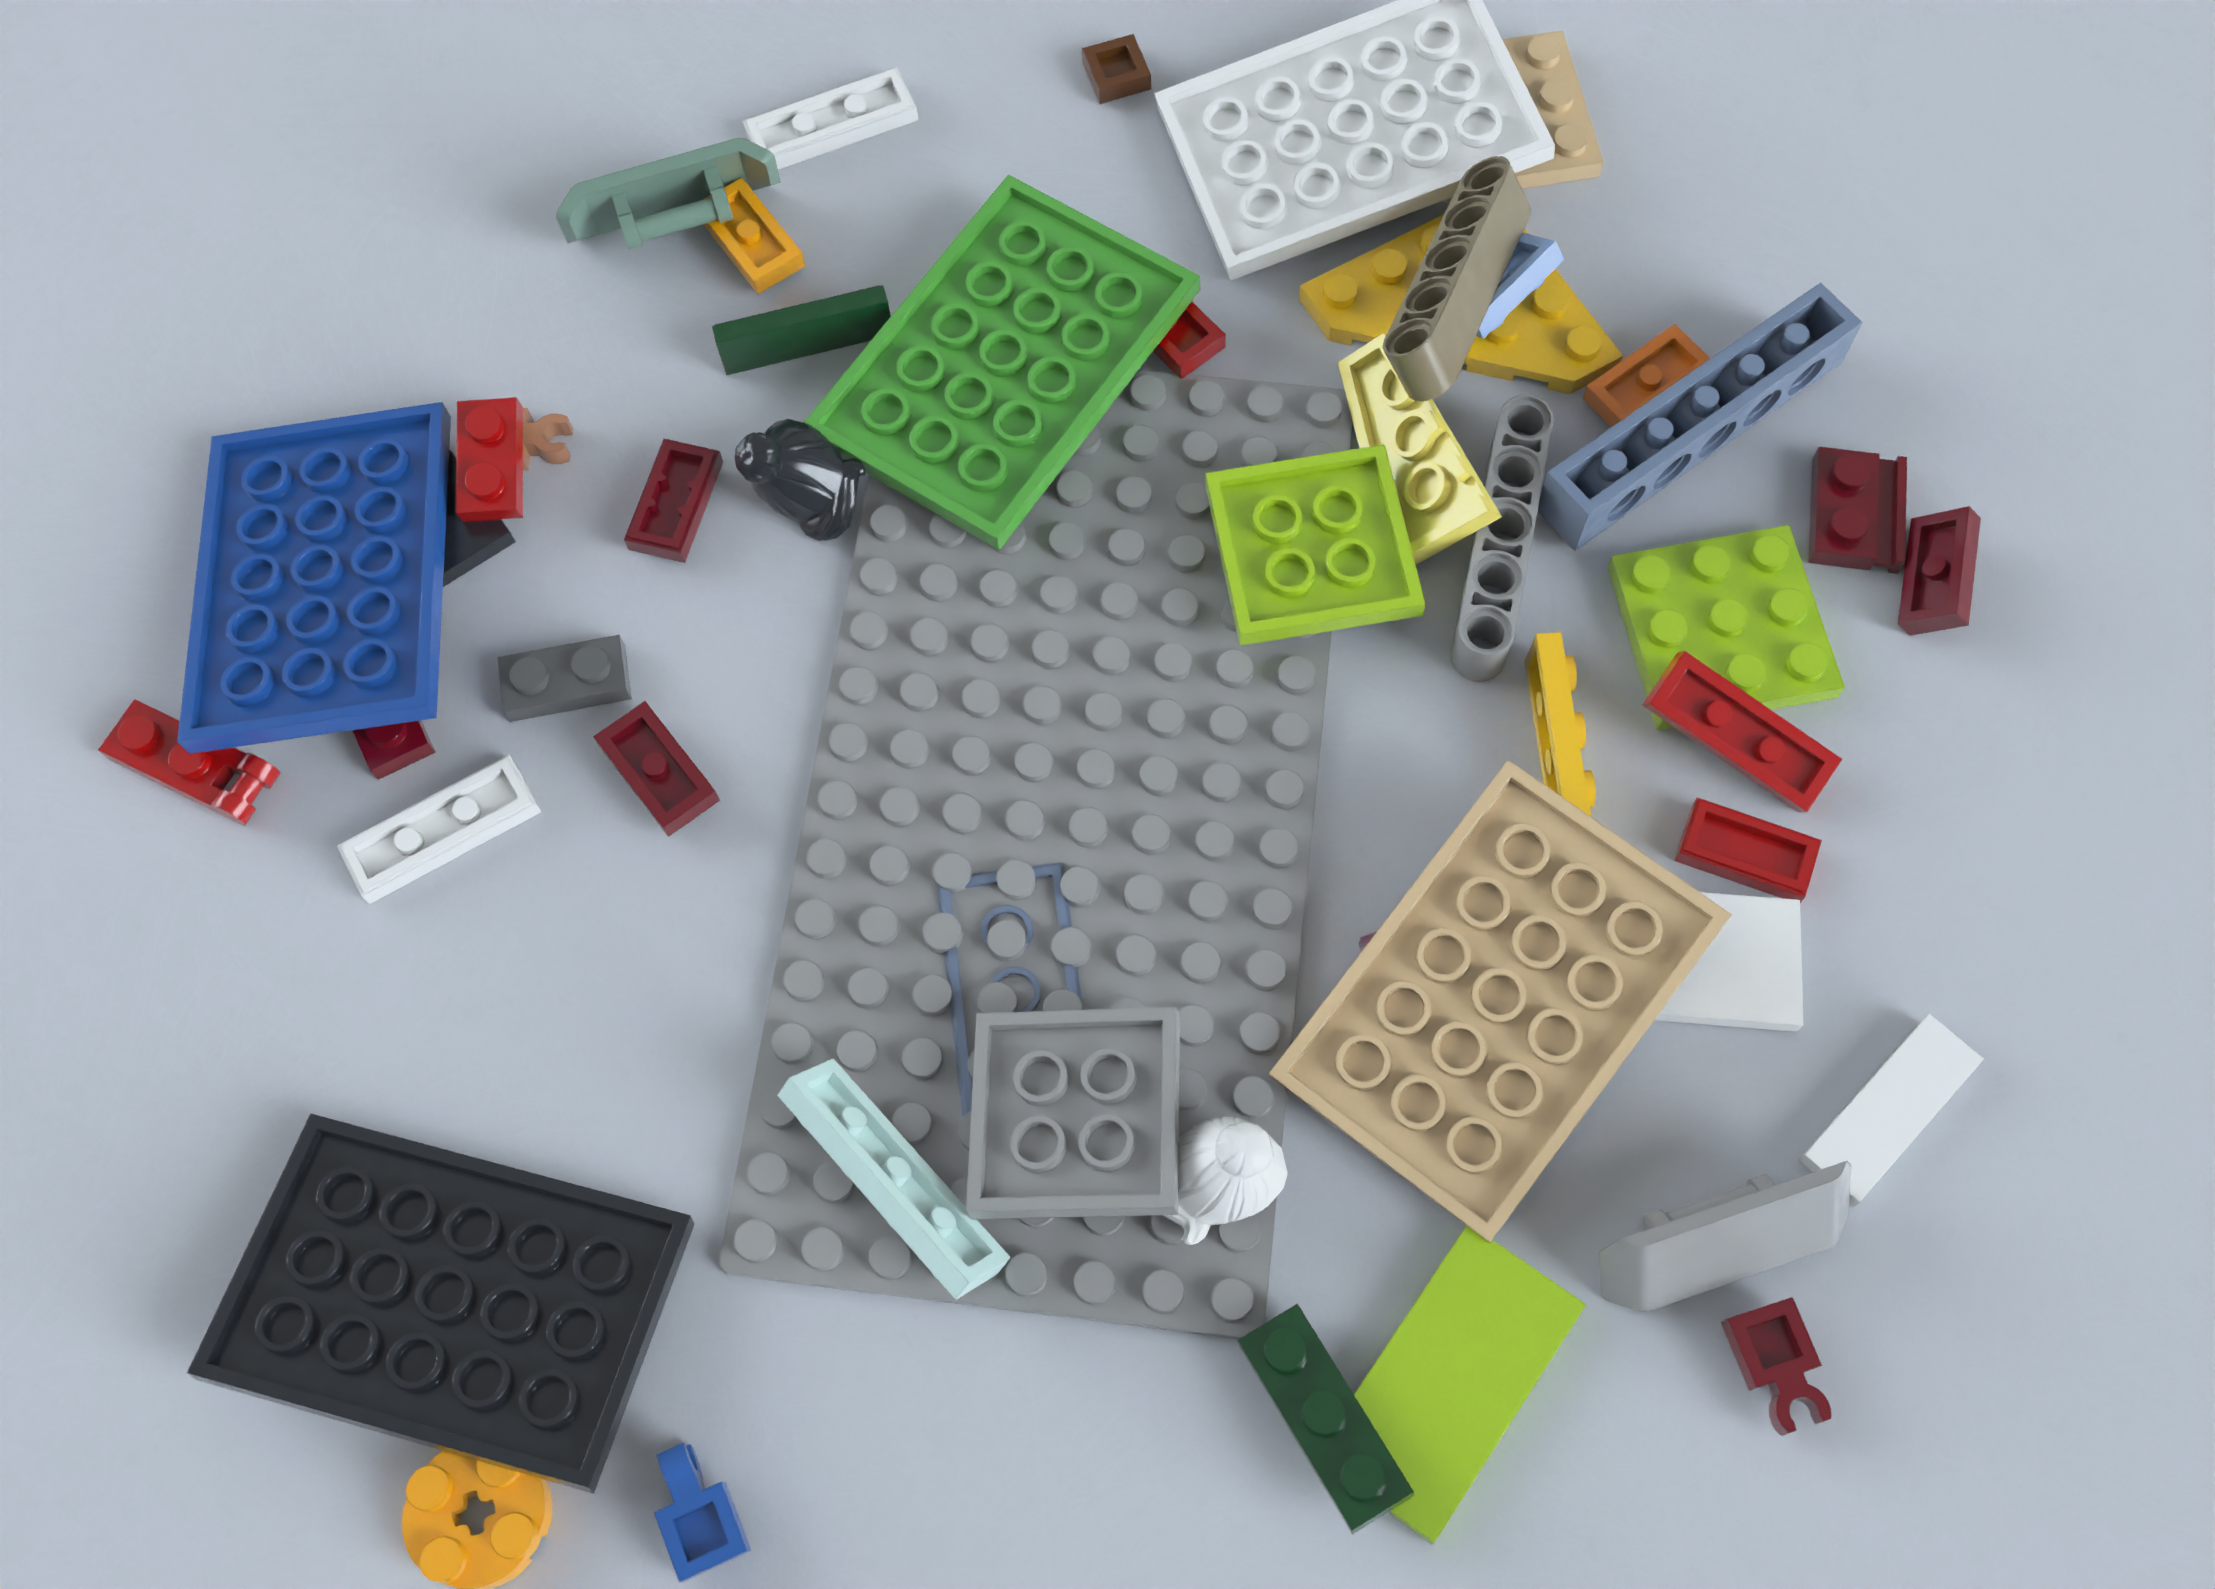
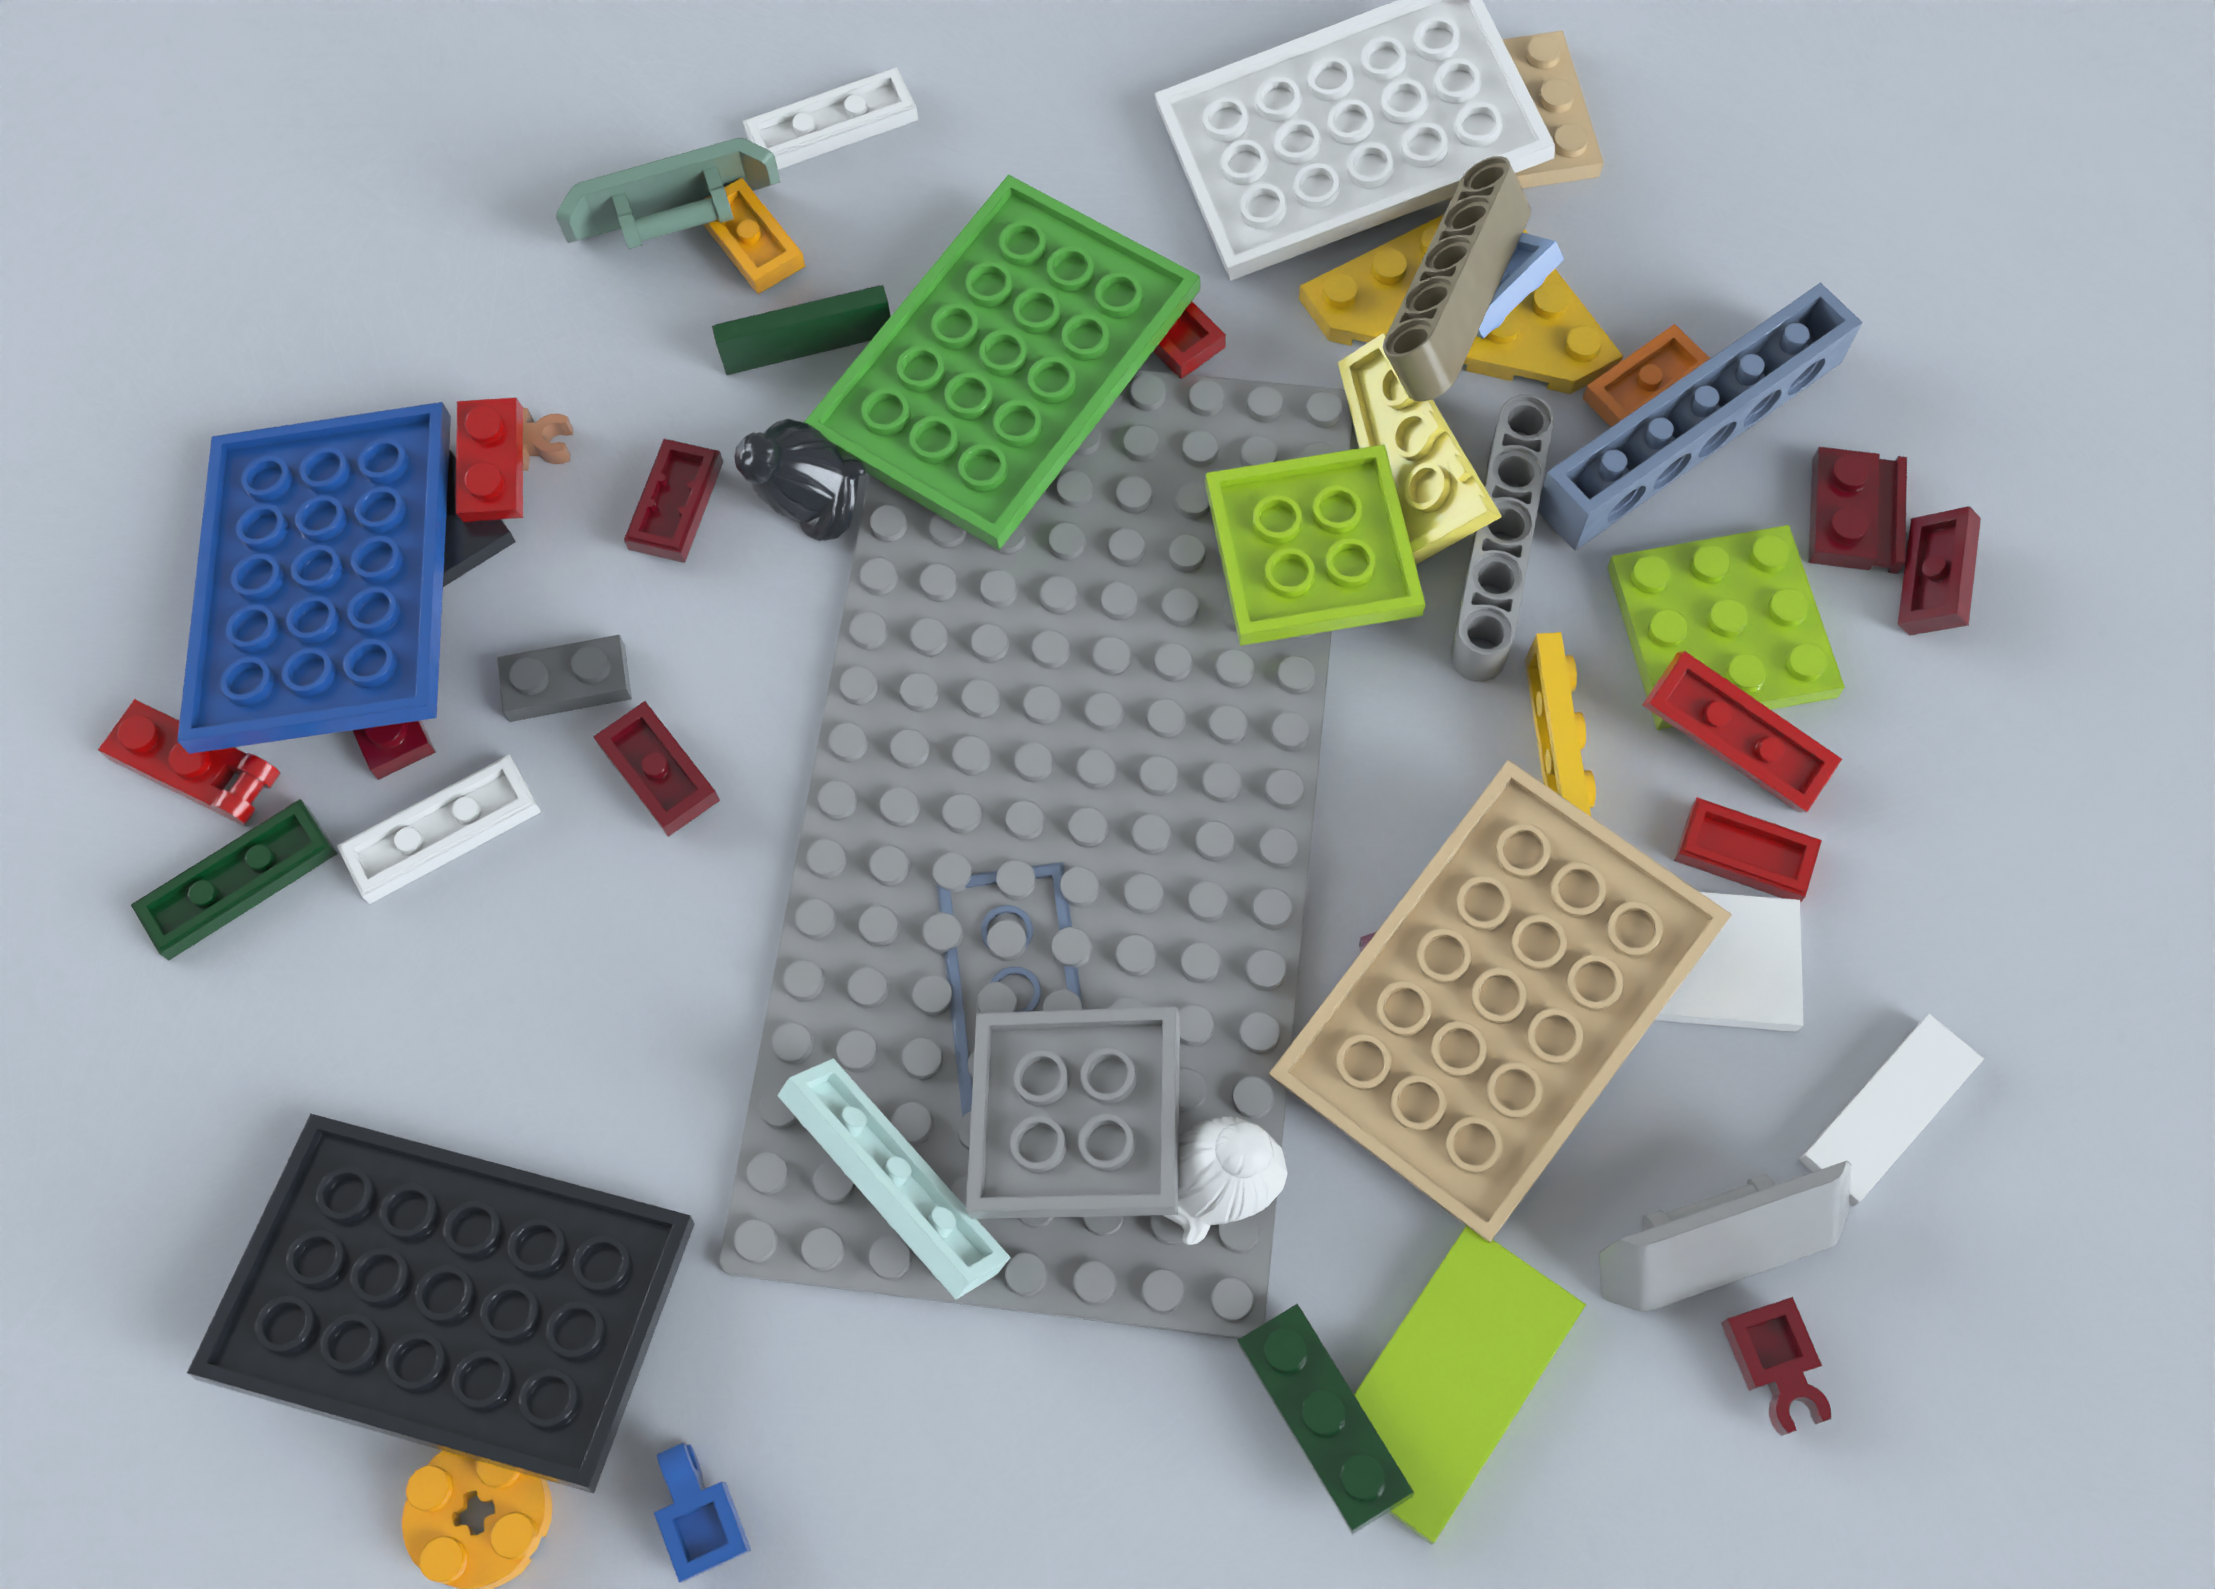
(233, 879): none -> dark green tile
(1116, 69): reddish brown tile -> none

